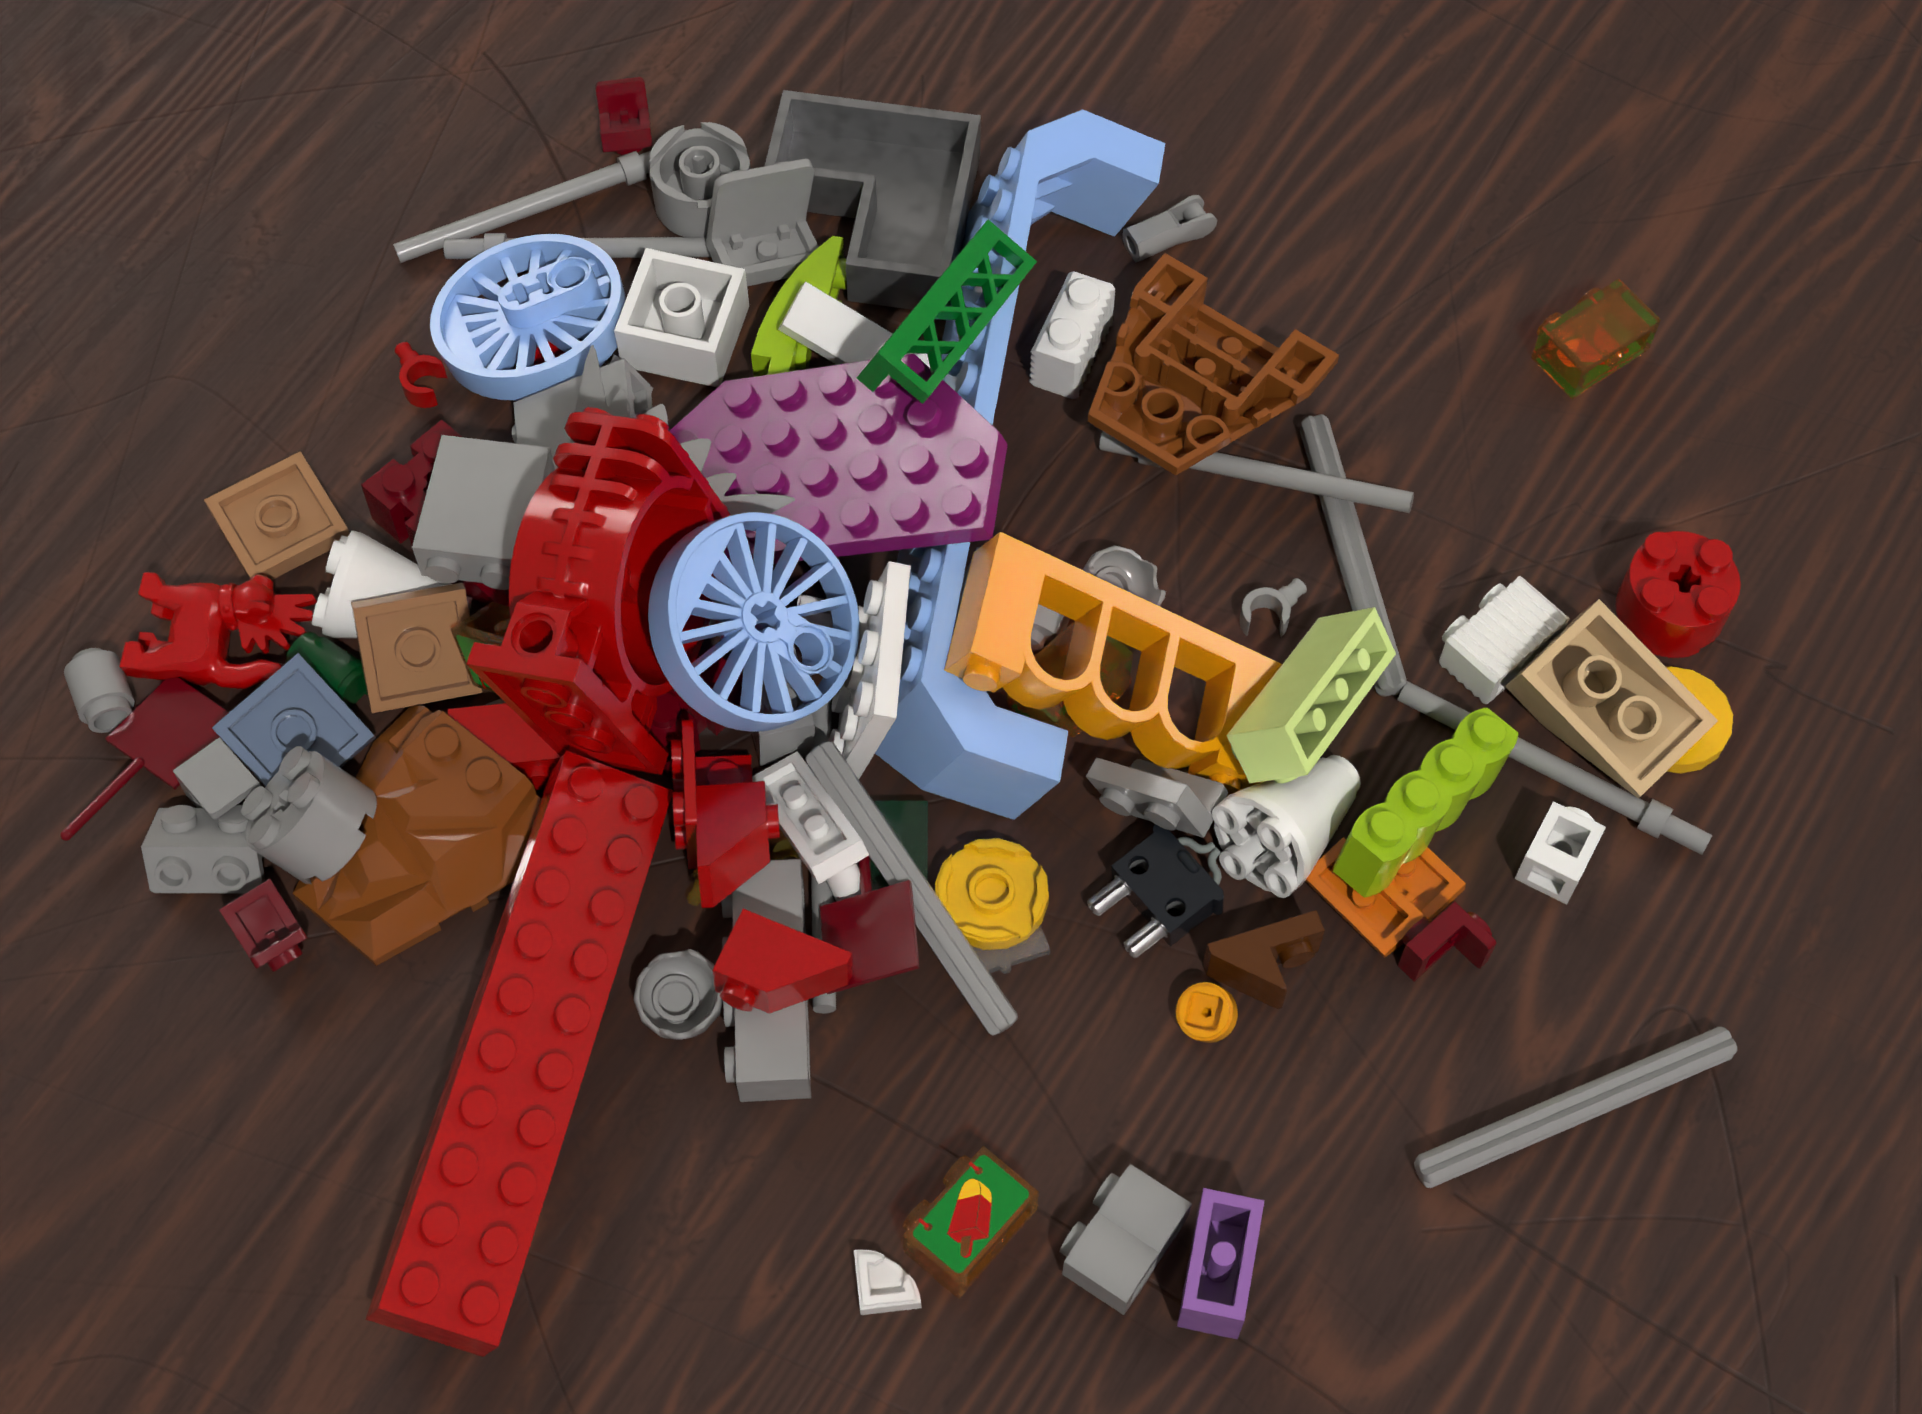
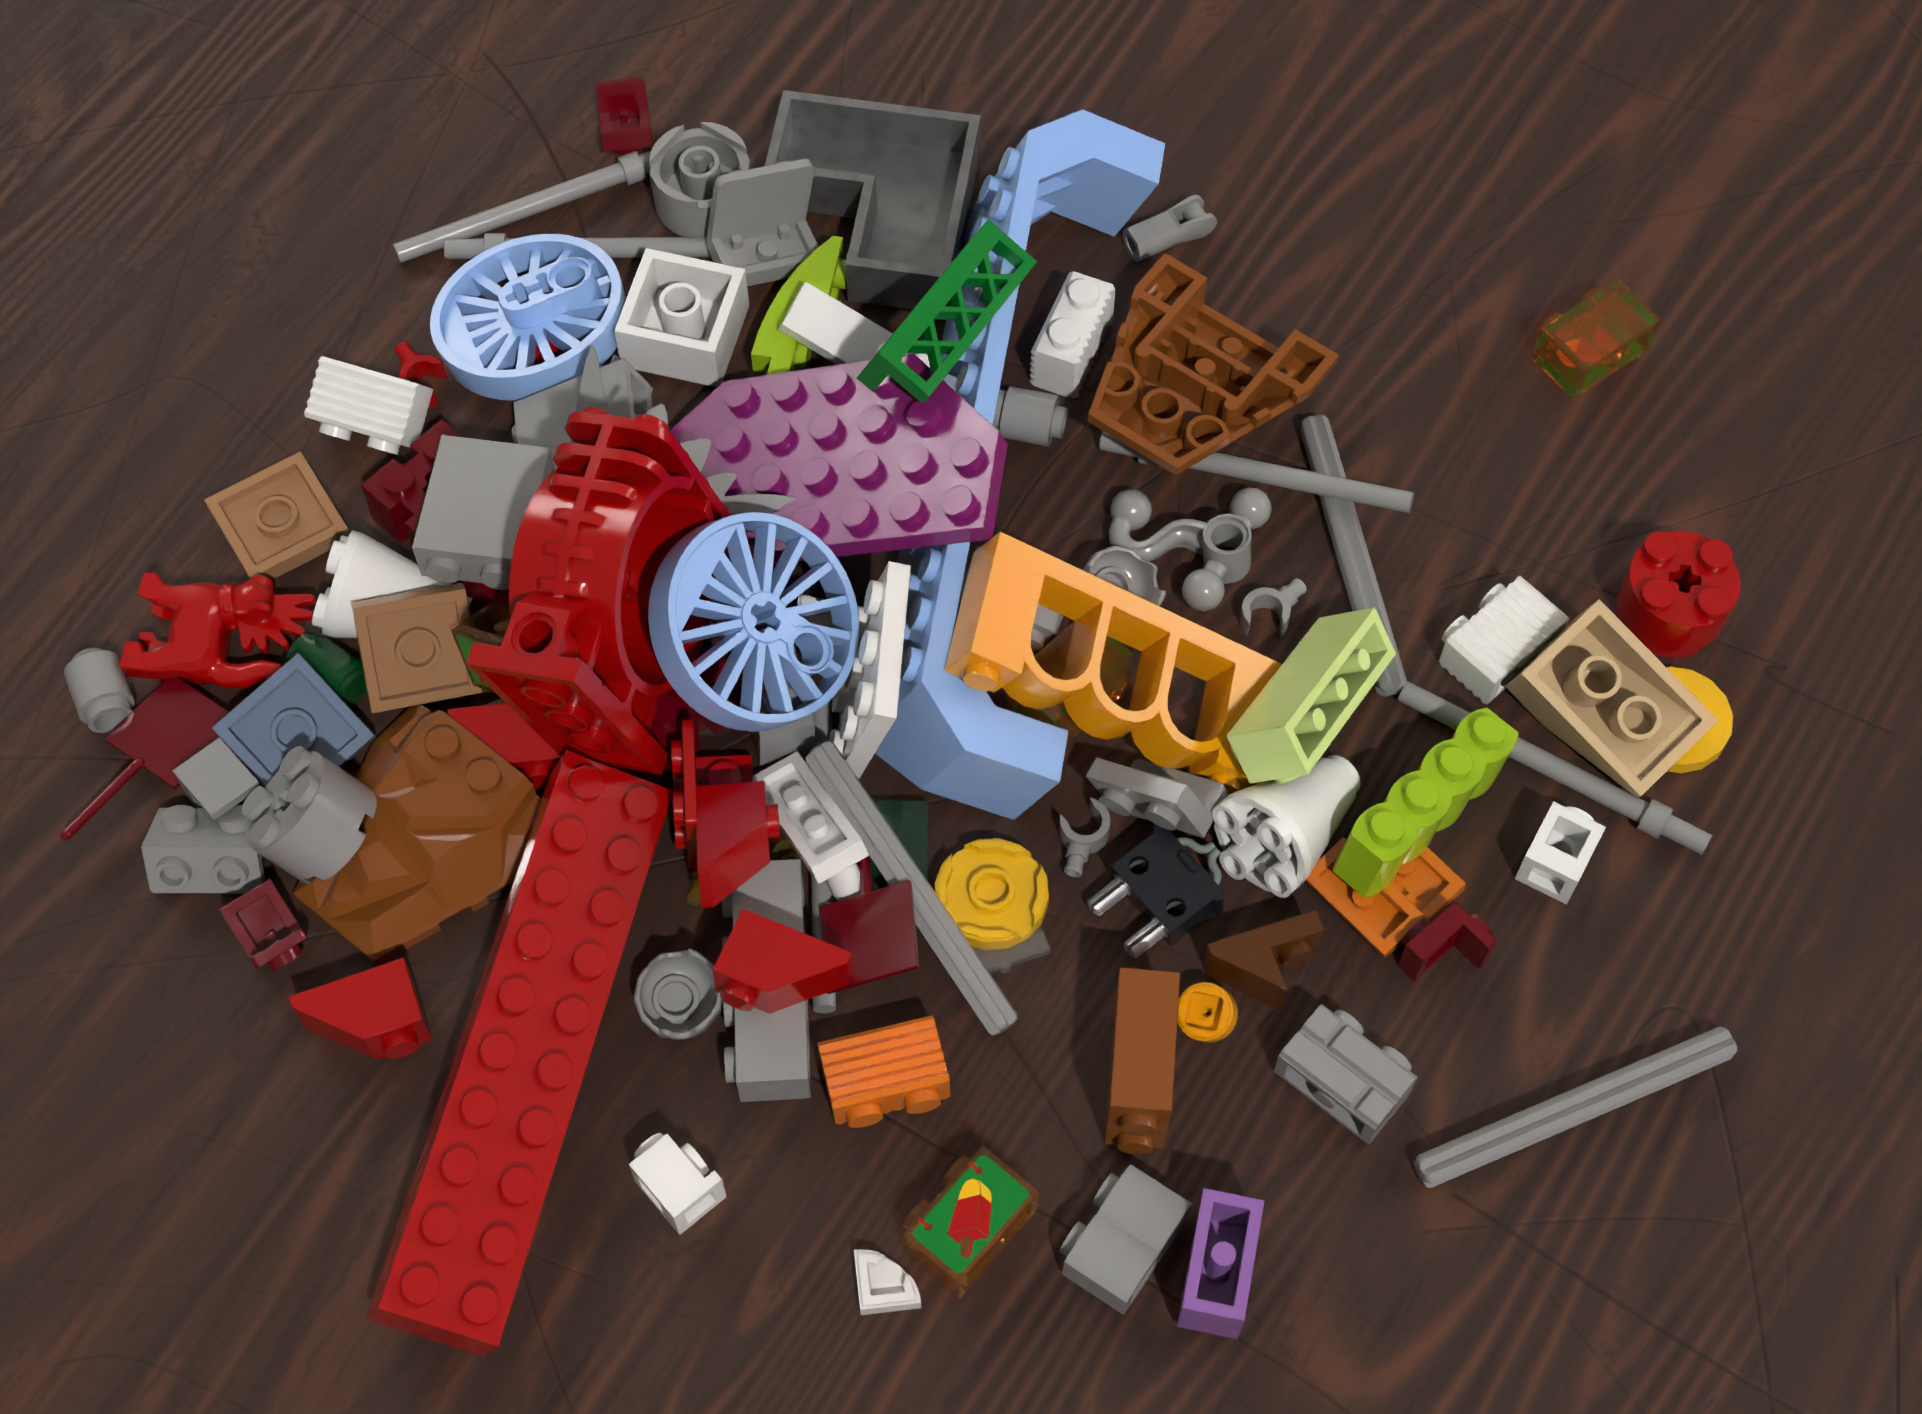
(368, 403): none -> white brick
(368, 1011): none -> red slope
(676, 1181): none -> white brick
(884, 1072): none -> orange brick
(1029, 416): none -> light grey brick
(1081, 846): none -> light grey piece
(1142, 1060): none -> dark orange brick
(1203, 587): none -> light grey piece
(1346, 1072): none -> light grey brick

